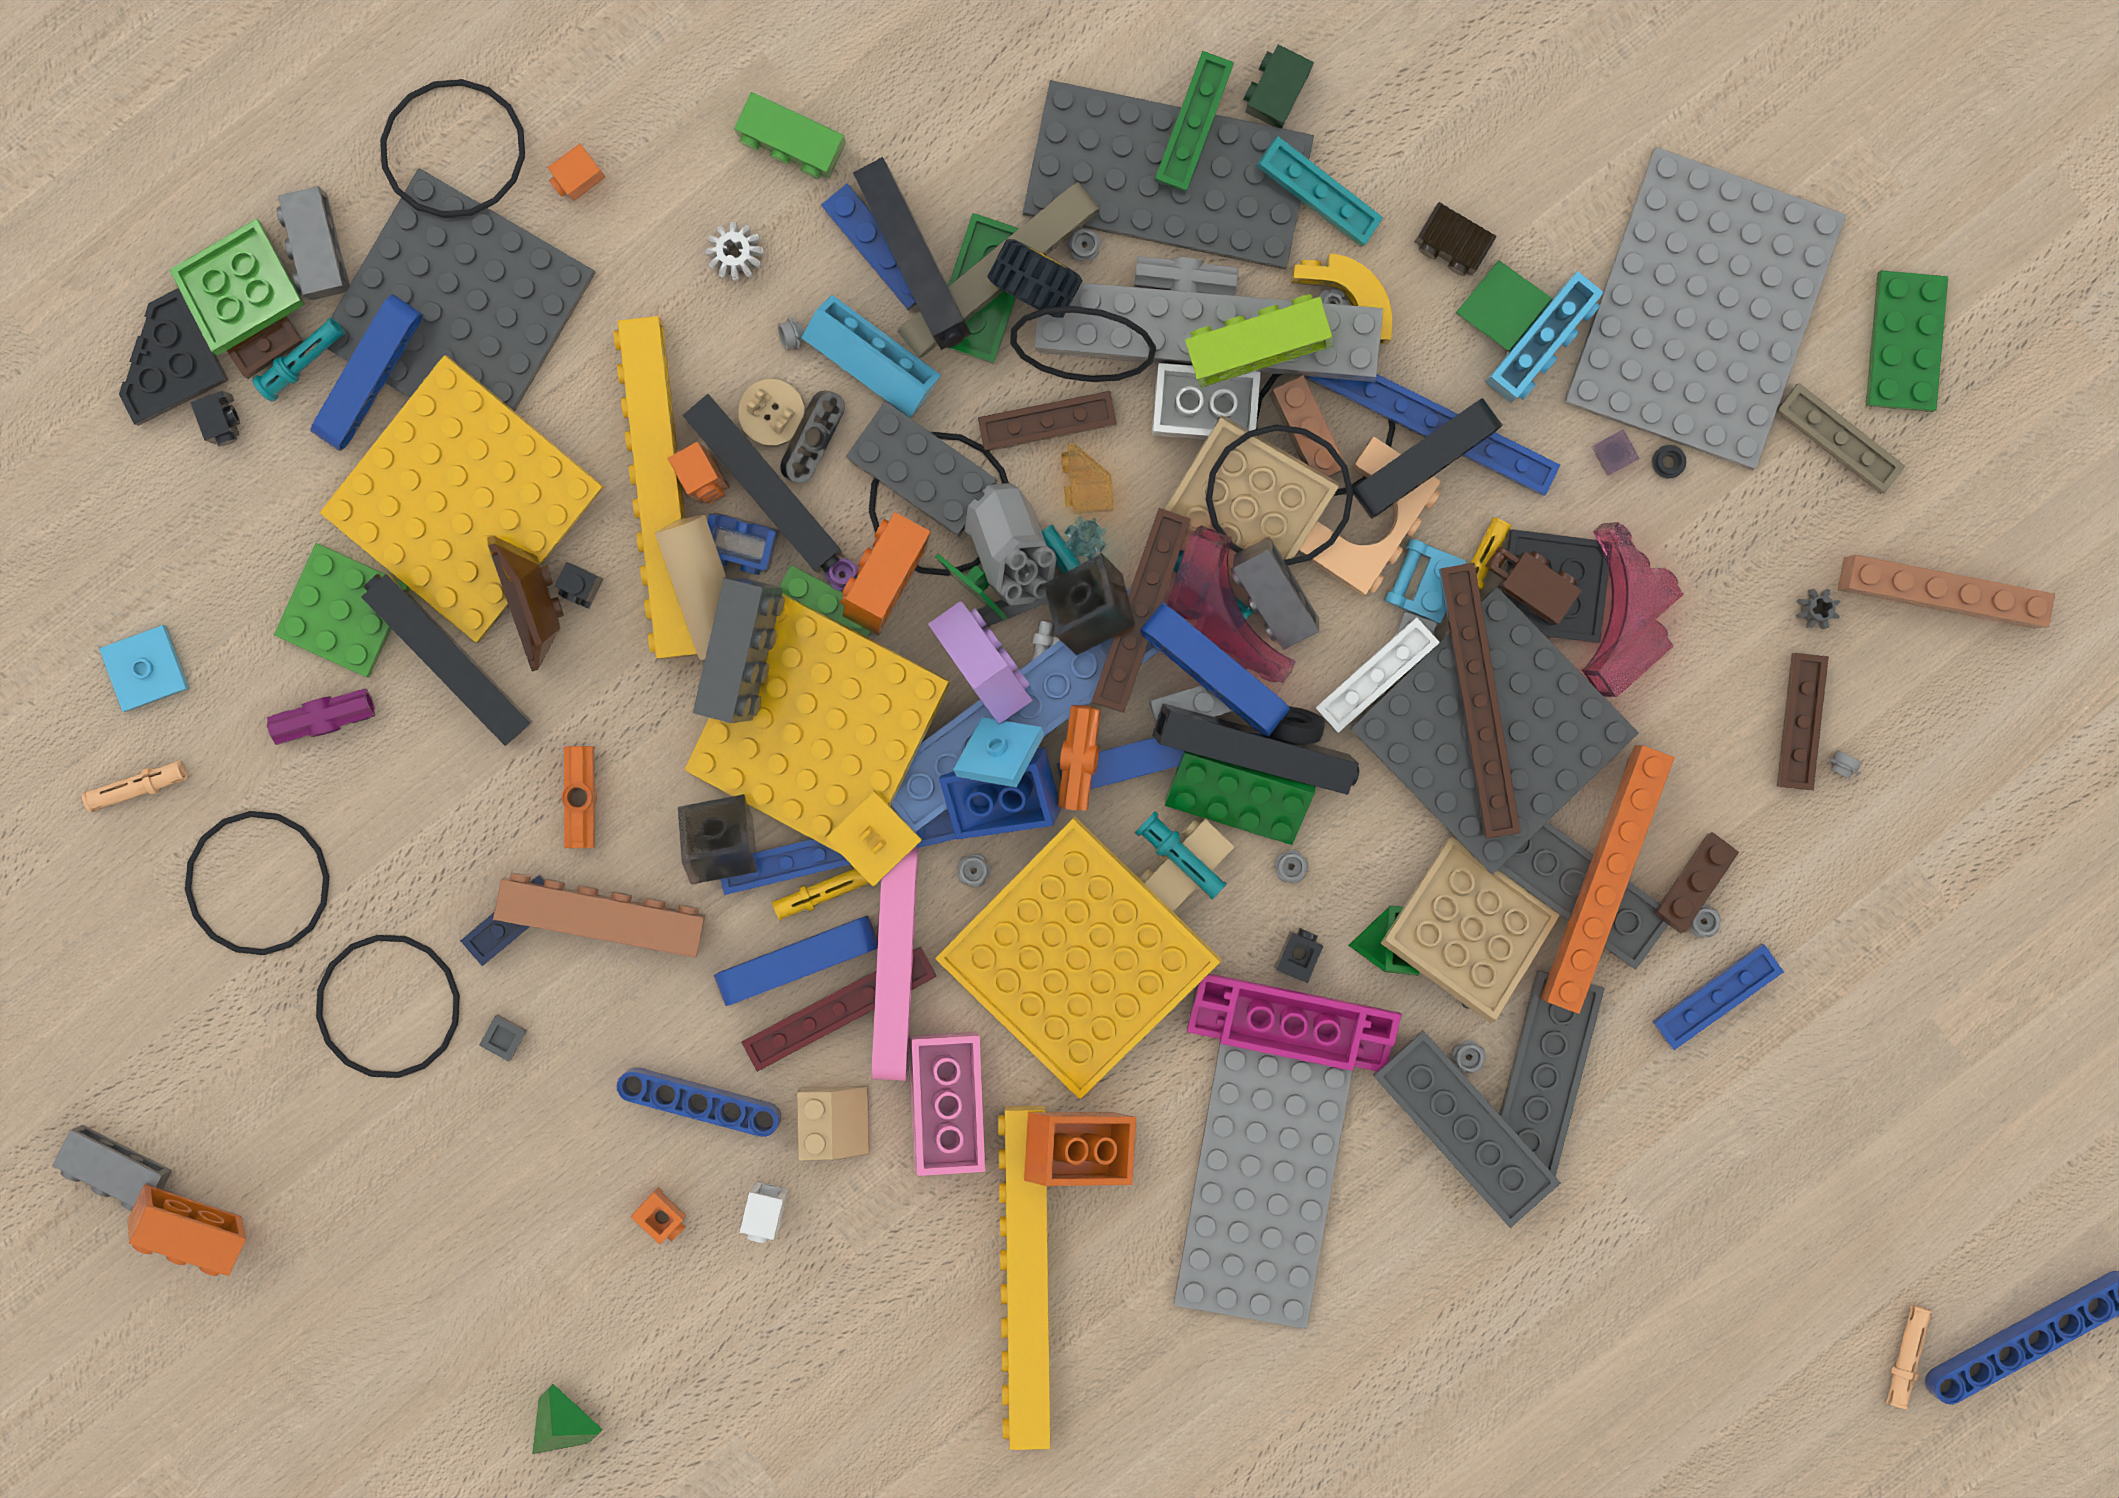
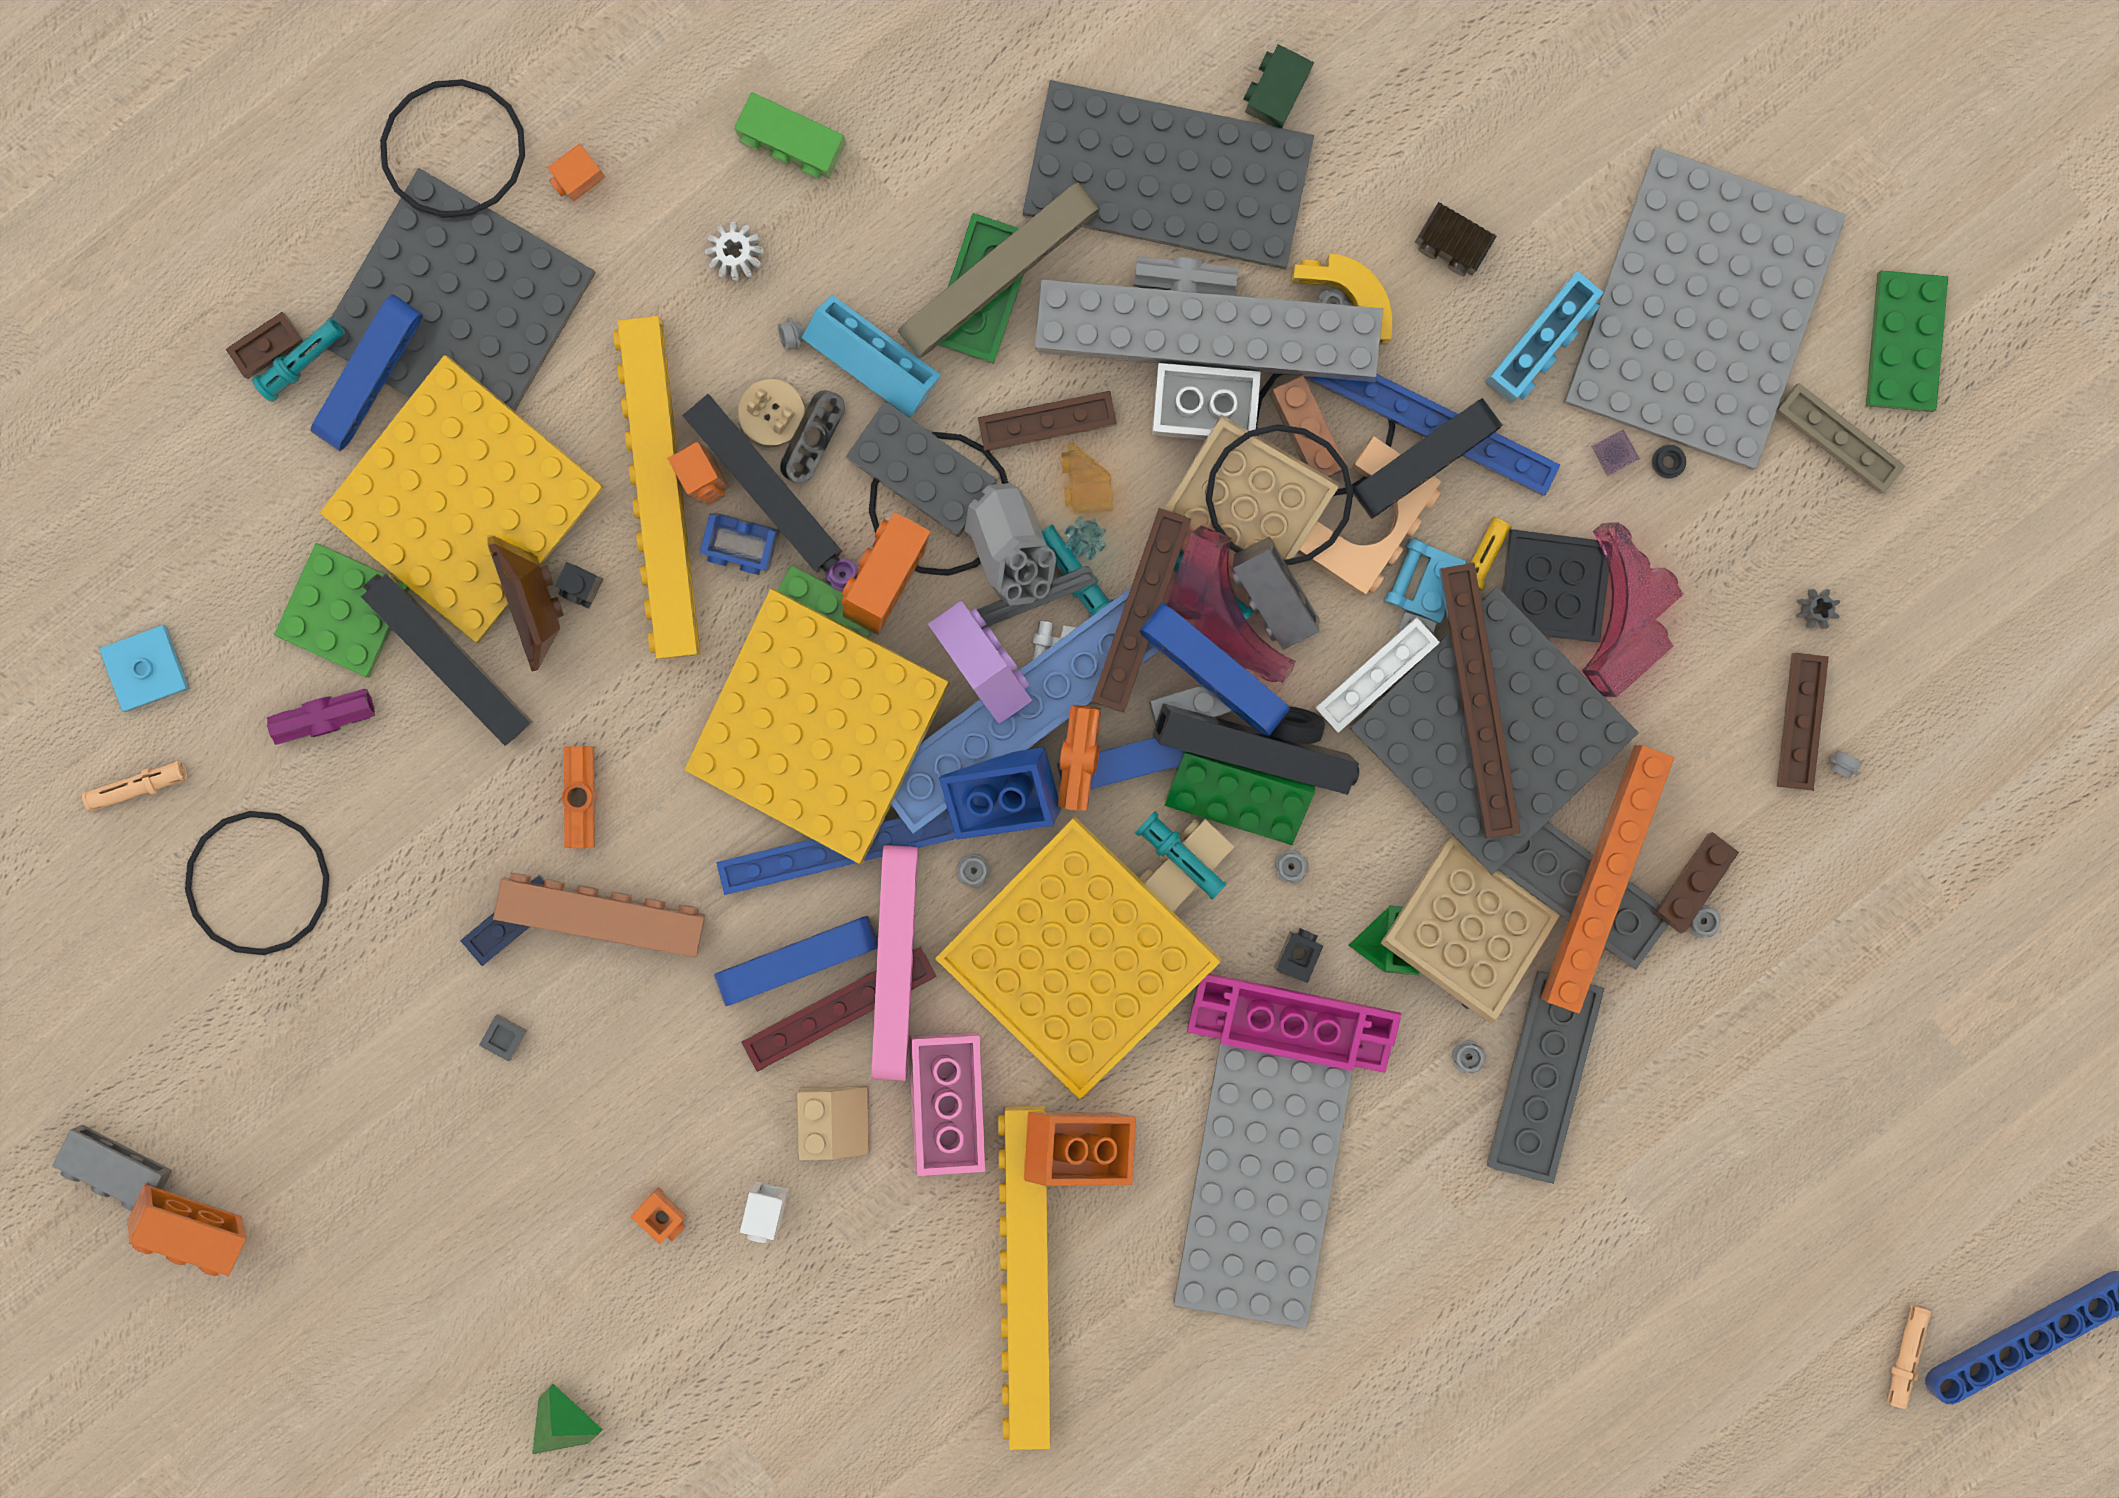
(168, 361): black plate -> none
(217, 418): black brick -> none
(236, 287): bright green plate -> none
(313, 243): flat silver brick -> none
(388, 1074): black piece -> none
(683, 1106): blue beam -> none
(694, 574): tan brick -> none
(717, 839): clear smoke brick -> none
(739, 650): dark grey brick -> none
(785, 906): yellow pin -> none
(864, 233): blue plate -> none
(873, 838): yellow piece -> none
(912, 254): black brick -> none
(974, 582): green piece -> none
(999, 752): medium azure plate -> none
(1034, 277): black wheel -> none
(1084, 235): light grey plate -> none
(1089, 311): black piece -> none
(1089, 604): clear smoke brick -> none
(1194, 121): green plate -> none
(1259, 341): lime brick -> none
(1319, 191): teal plate -> none
(1466, 1128): dark grey plate -> none
(1504, 306): green piece -> none
(1535, 584): reddish brown brick -> none
(1718, 996): blue plate -> none
(1946, 591): nougat brick -> none

